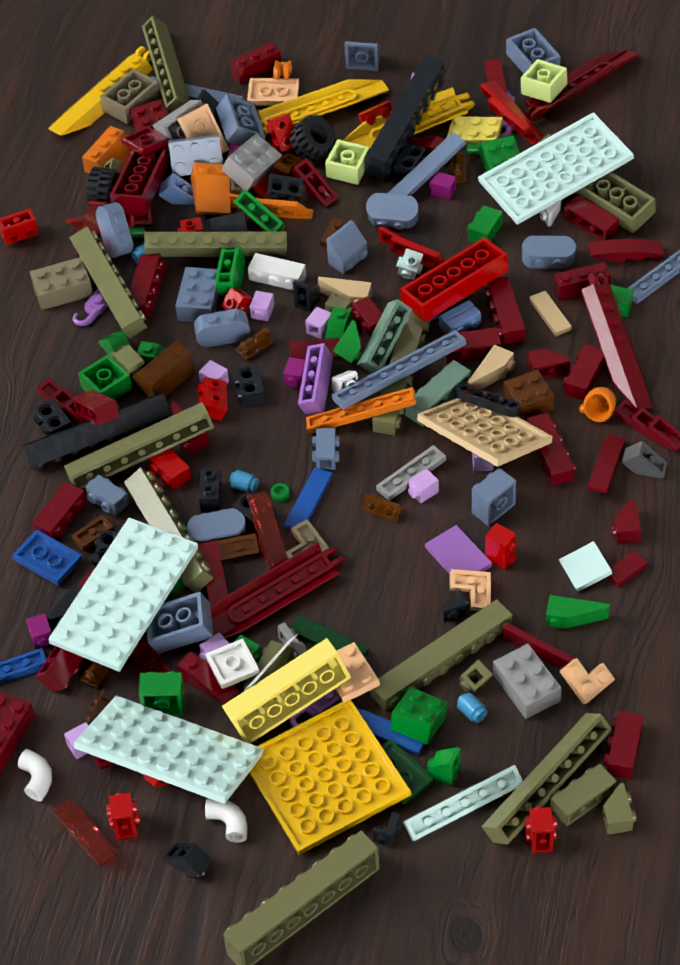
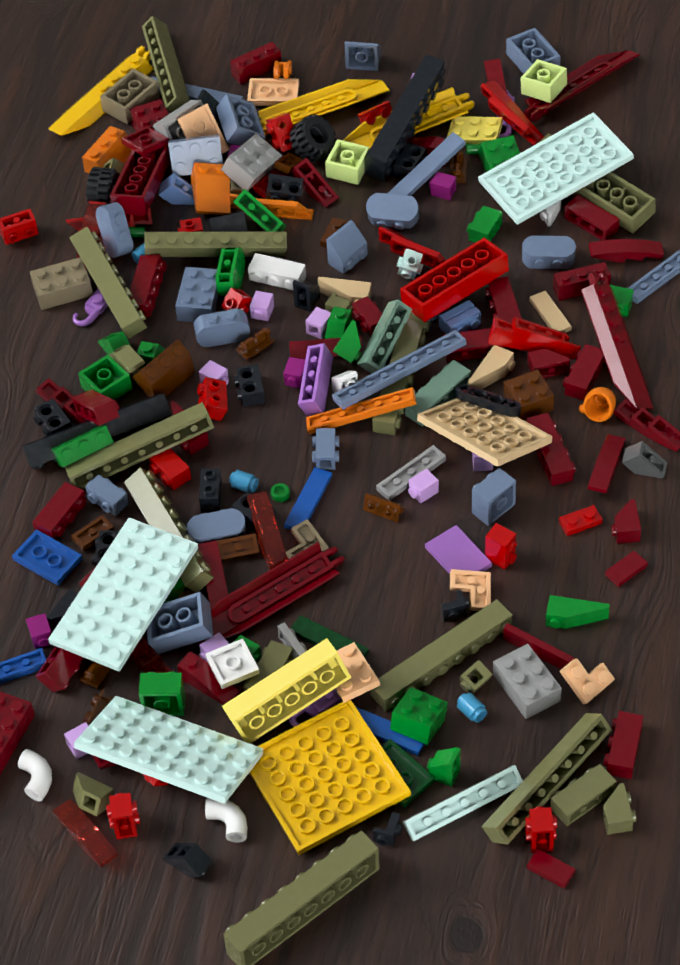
(82, 445): none -> green brick
(91, 794): none -> olive slope
(273, 659): white sticker -> none
(530, 337): none -> red wedge
(551, 868): none -> dark red tile
(580, 520): none -> red plate
(585, 566): light aqua tile -> none

